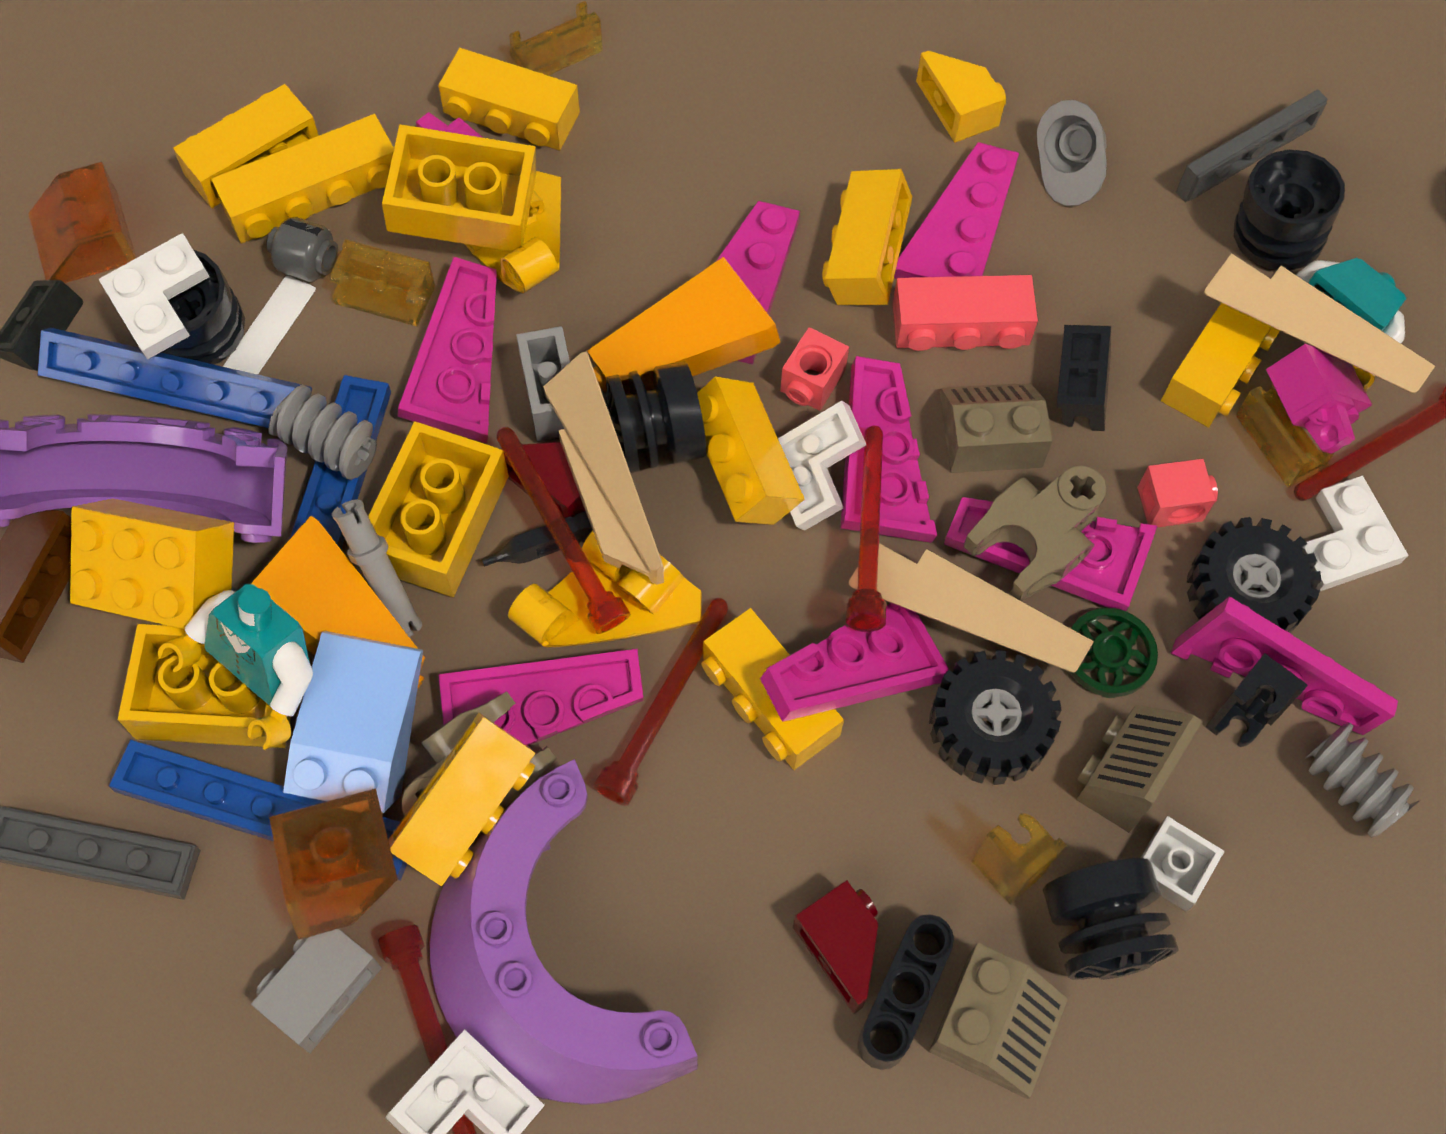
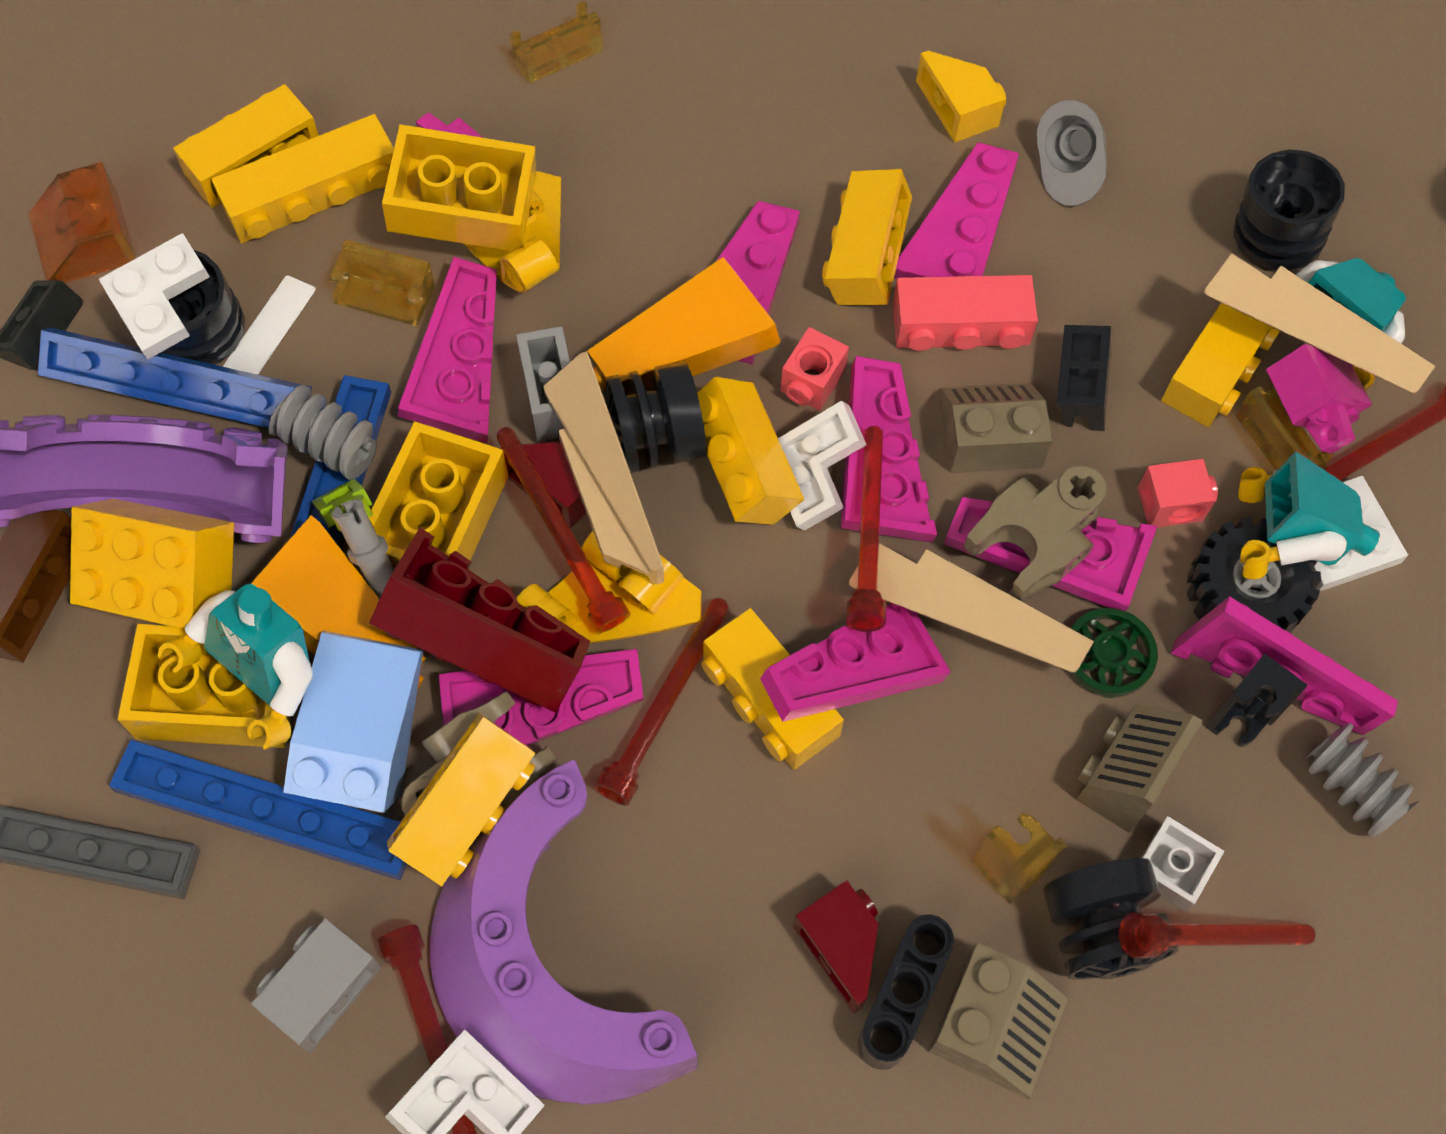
(302, 249): dark grey head -> none
(332, 861): clear orange slope -> none
(349, 491): none -> lime plate
(478, 625): none -> dark red wedge
(509, 99): yellow brick -> none
(538, 542): black piece -> none
(1001, 694): black wheel -> none
(1149, 935): none -> clear red piece
(1251, 146): dark grey tile -> none
(1306, 517): none -> teal torso

